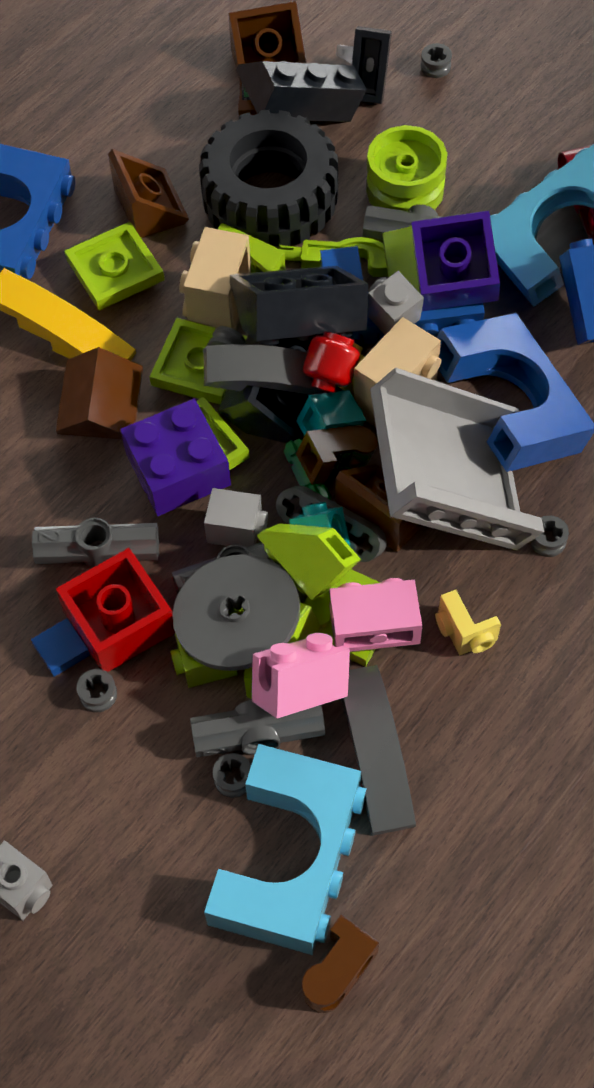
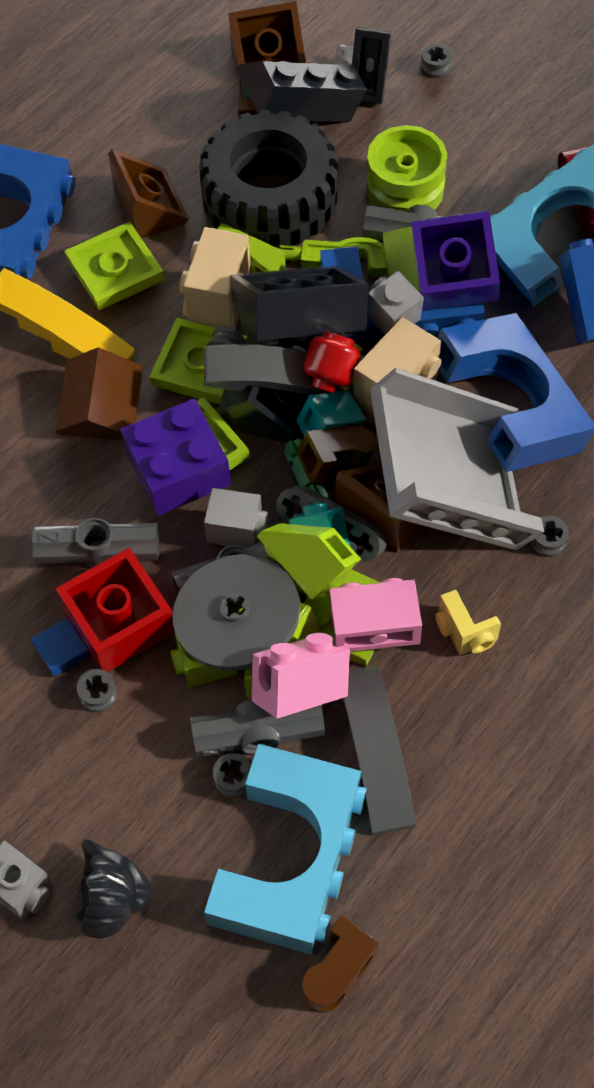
(110, 891): none -> black hair

